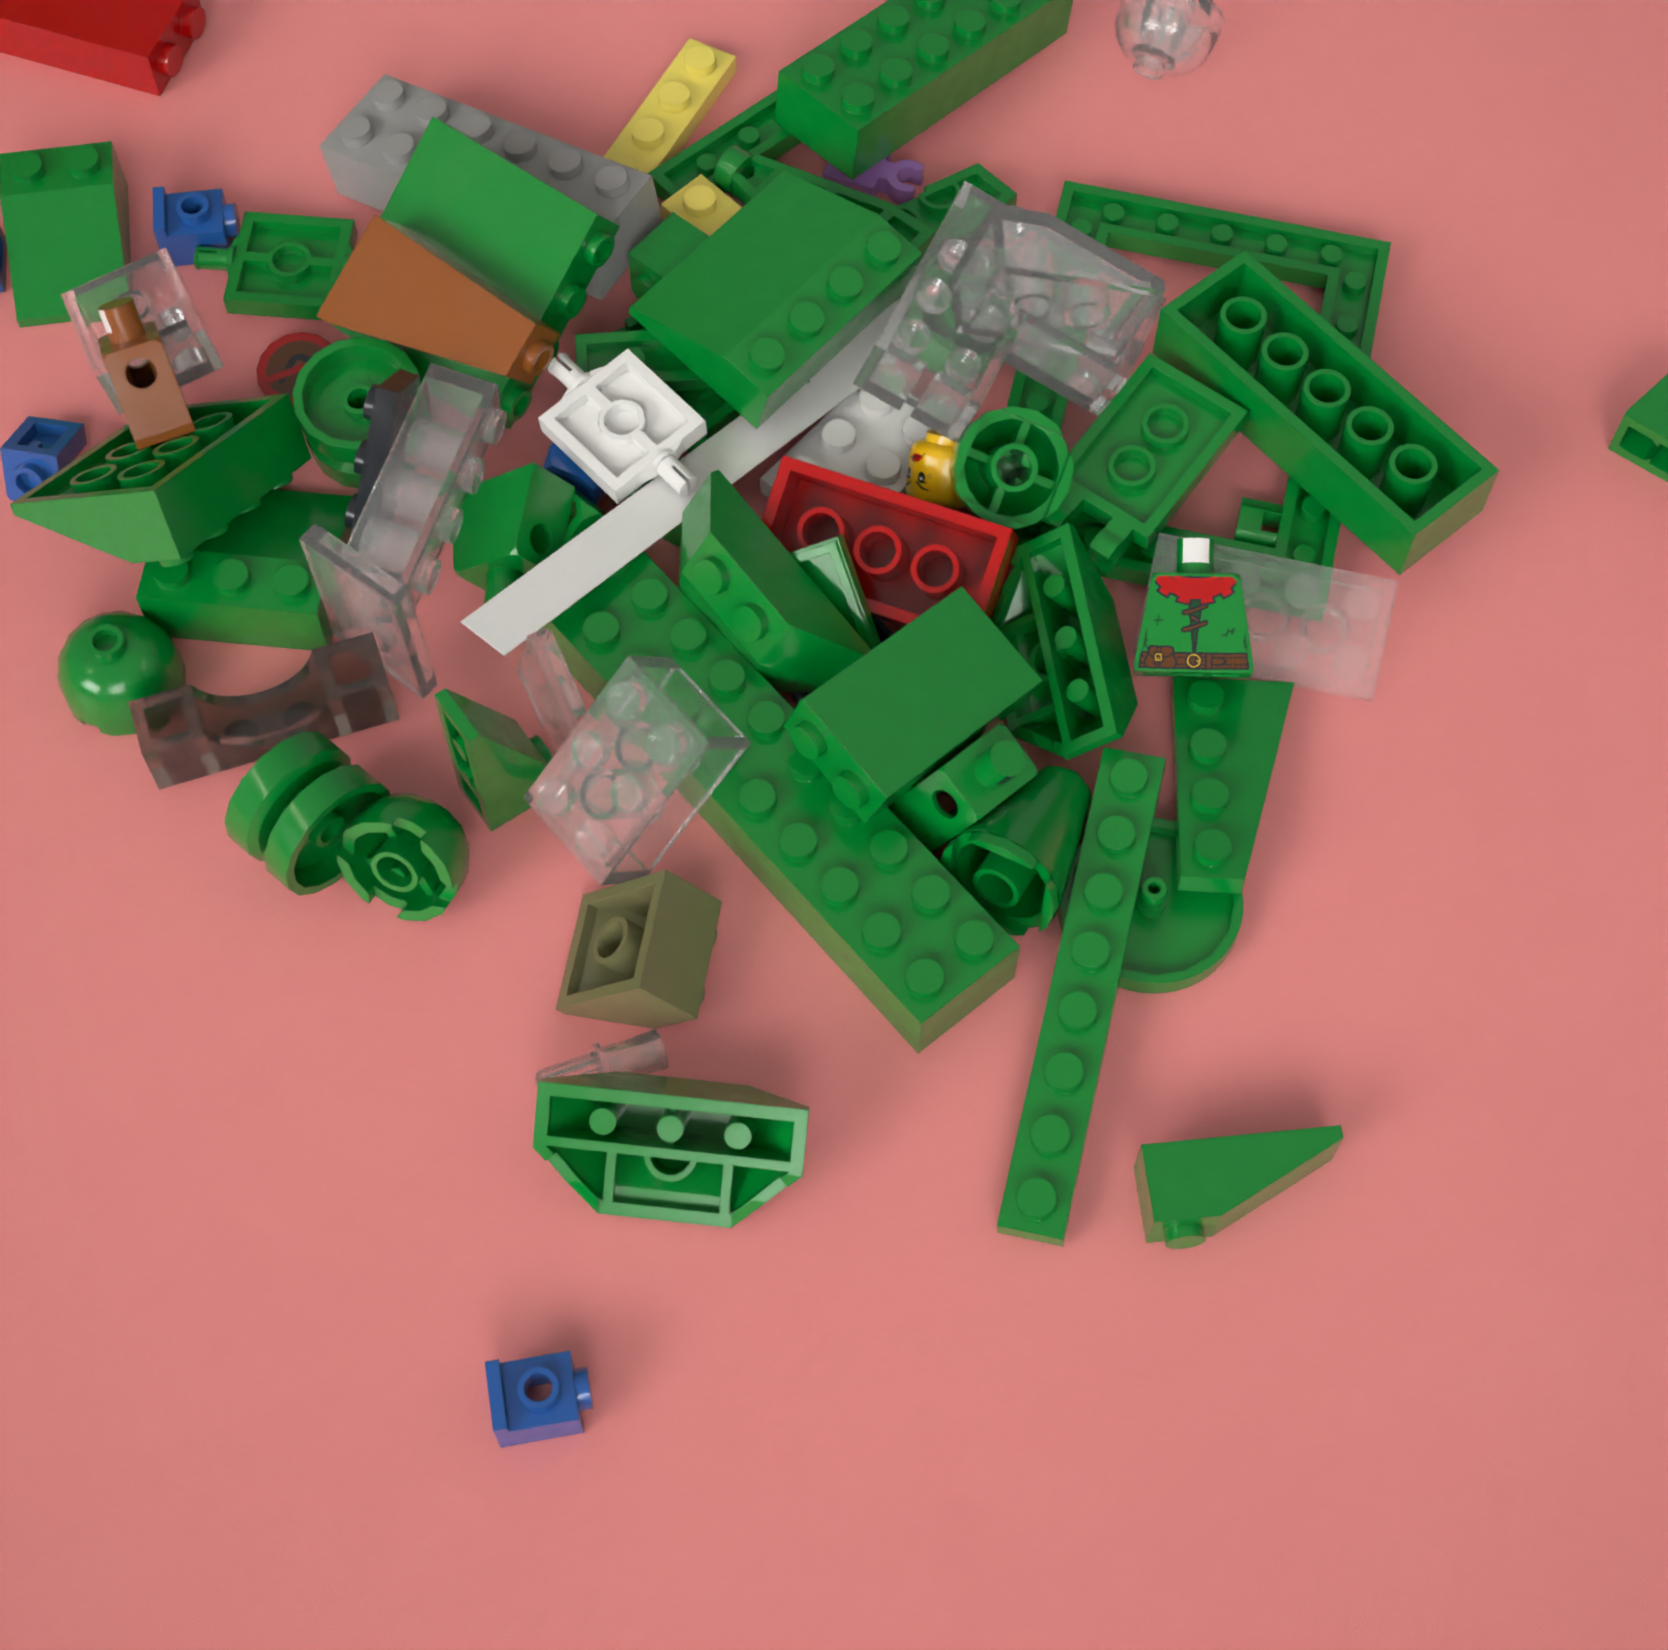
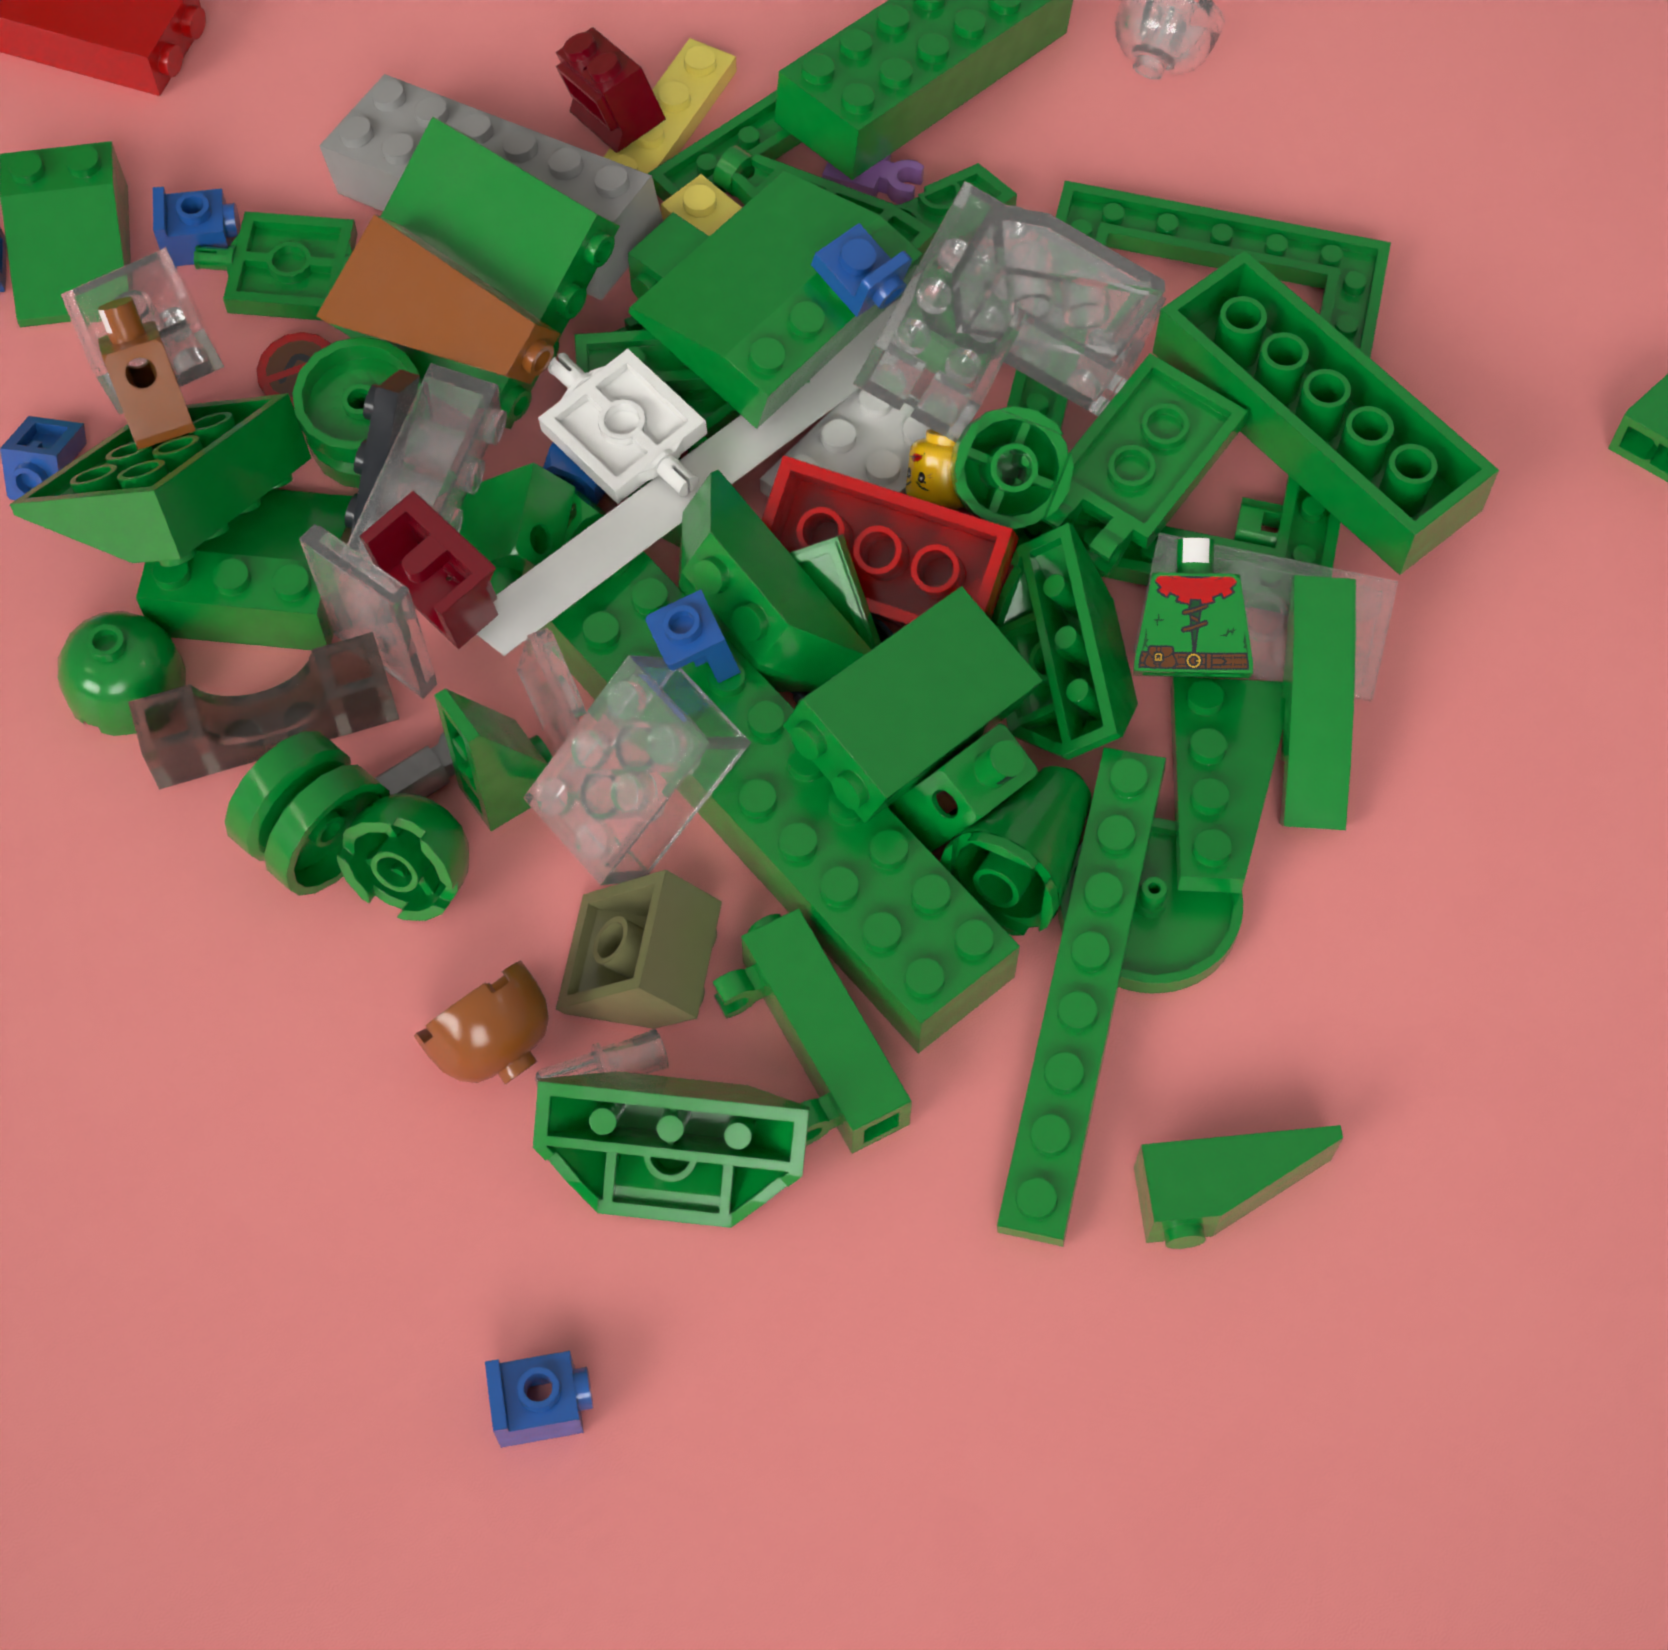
(421, 772): none -> flat silver bar
(426, 553): none -> dark red window
(489, 1029): none -> dark orange cylinder
(607, 90): none -> dark red window
(690, 633): none -> blue bracket
(823, 1028): none -> green brick
(861, 270): none -> blue bracket
(1318, 702): none -> green slope

